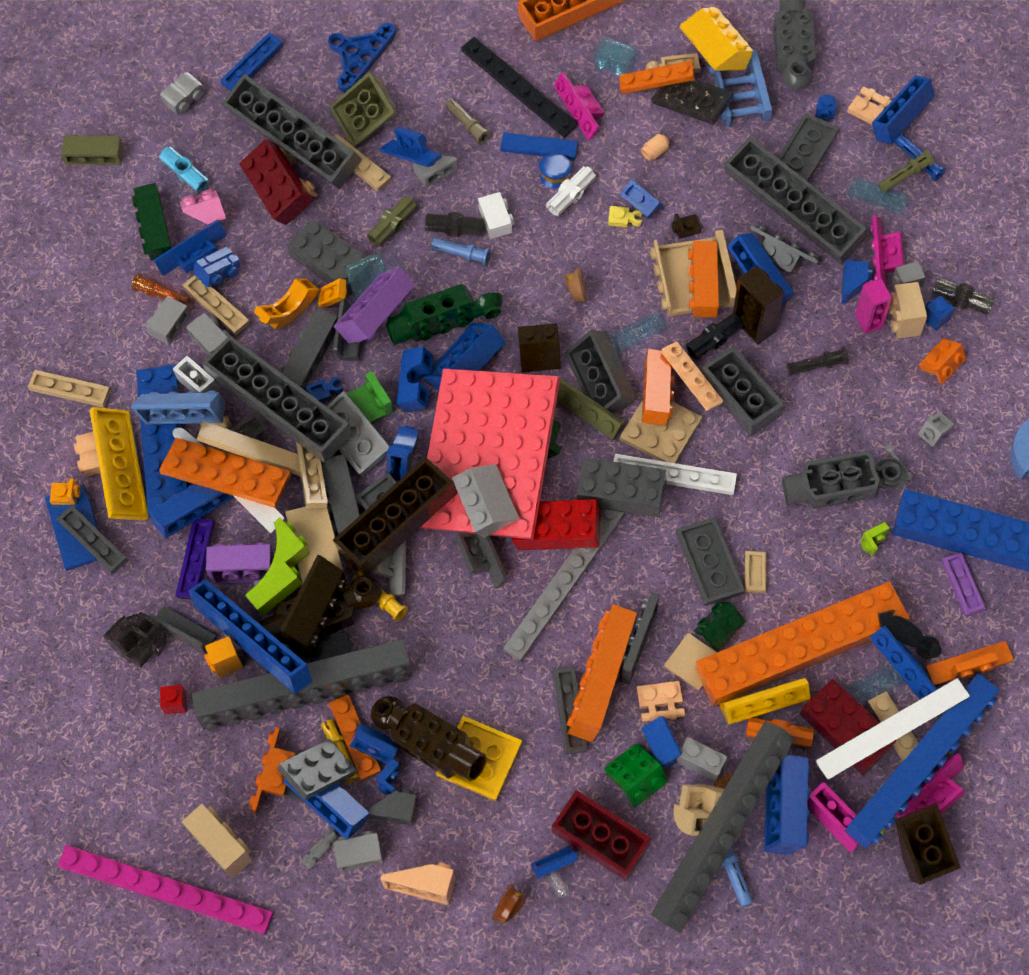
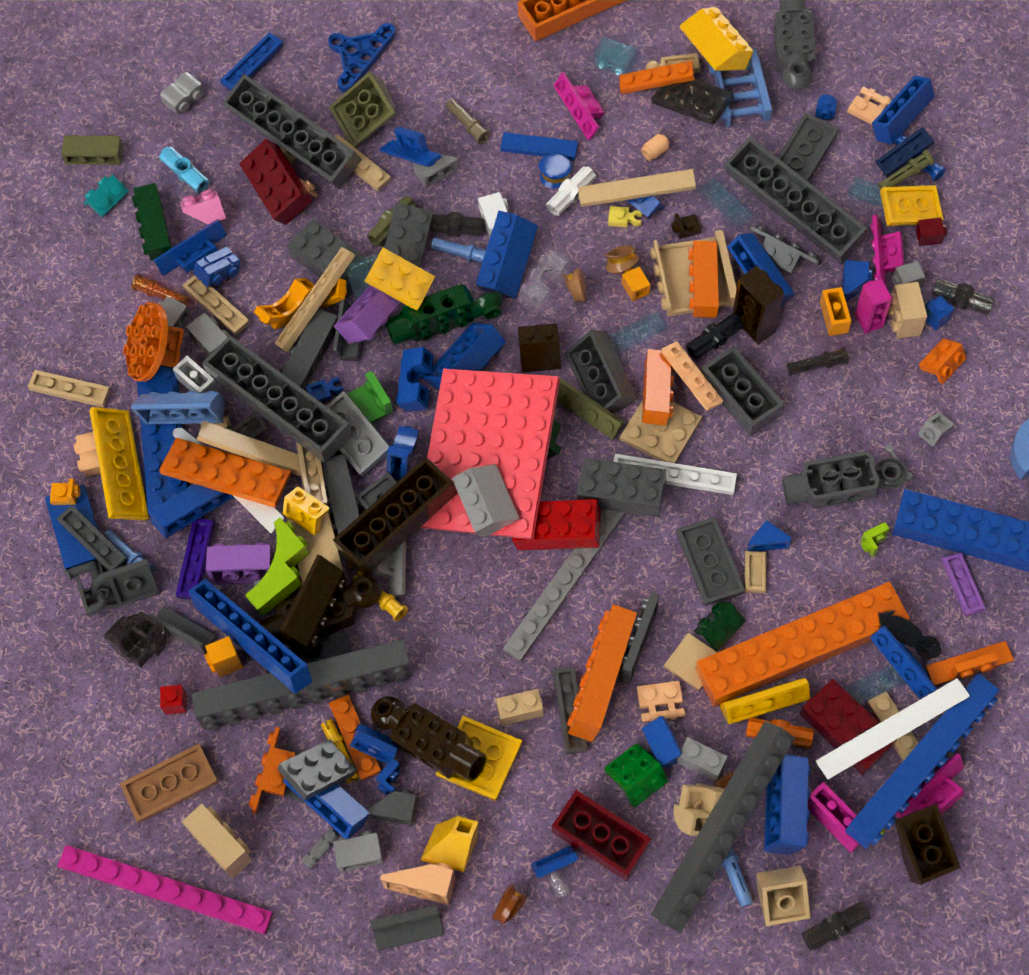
(106, 195): none -> teal bracket
(114, 586): none -> dark grey plate
(131, 555): none -> medium blue pin
(151, 342): none -> orange bracket
(168, 783): none -> medium nougat plate
(304, 510): none -> yellow bracket
(314, 299): none -> tan tile
(399, 279): none -> yellow plate
(407, 927): none -> dark grey panel
(409, 232): none -> dark grey plate
(452, 843): none -> yellow slope
(481, 556): dark grey bracket -> none
(506, 255): none -> blue slope
(519, 87): black plate -> none
(519, 707): none -> tan brick
(550, 266): none -> clear arch
(621, 259): none -> medium nougat piece
(635, 283): none -> light orange brick
(637, 187): none -> tan tile
(725, 202): none -> clear light blue tile
(769, 538): none -> blue slope
(783, 895): none -> tan slope
(835, 311): none -> light orange brick
(836, 925): none -> clear smoke piece
(903, 152): none -> dark blue plate
(909, 204): none -> yellow plate
(930, 231): none -> dark red brick

